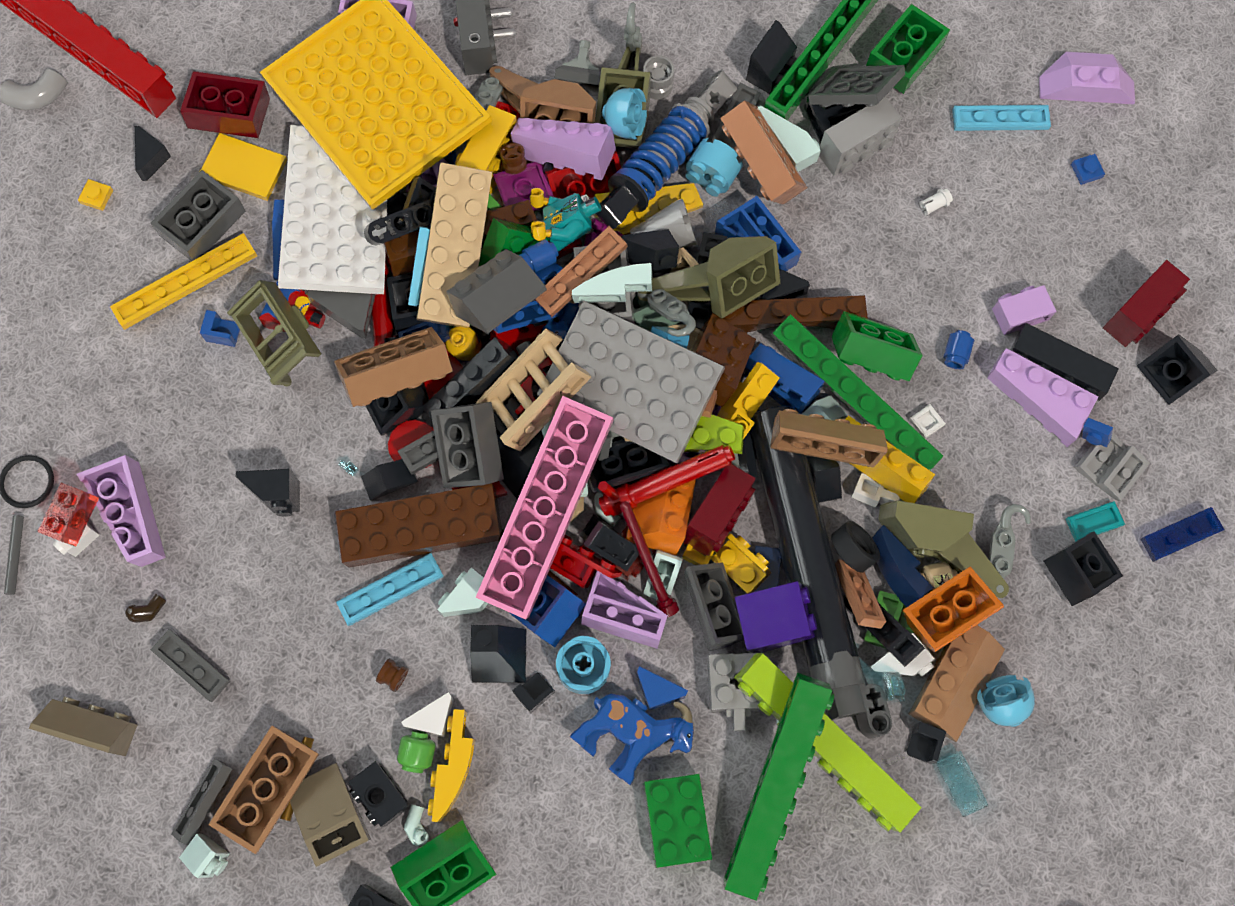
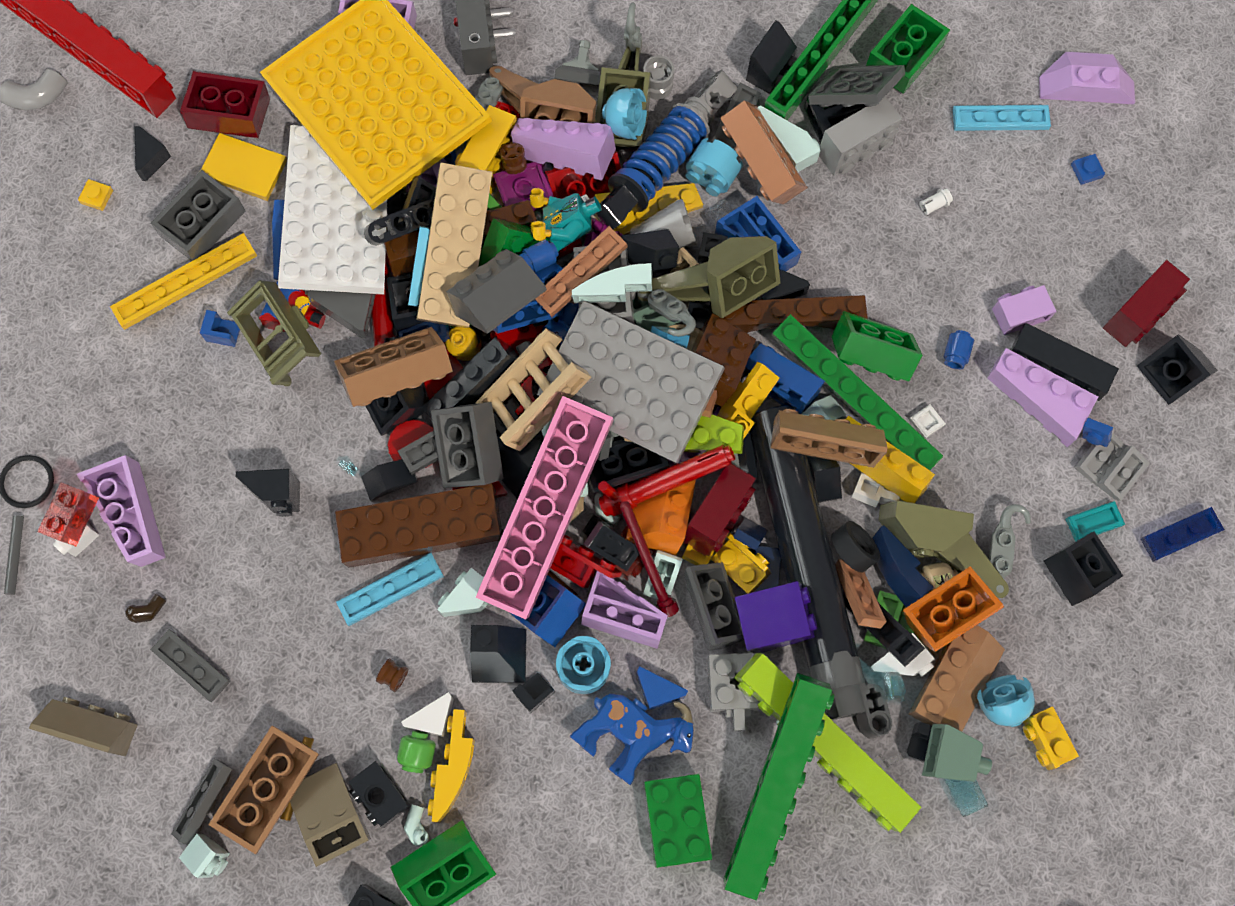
(750, 533): none -> dark blue tile
(954, 755): none -> sand green torso
(1049, 739): none -> yellow bracket

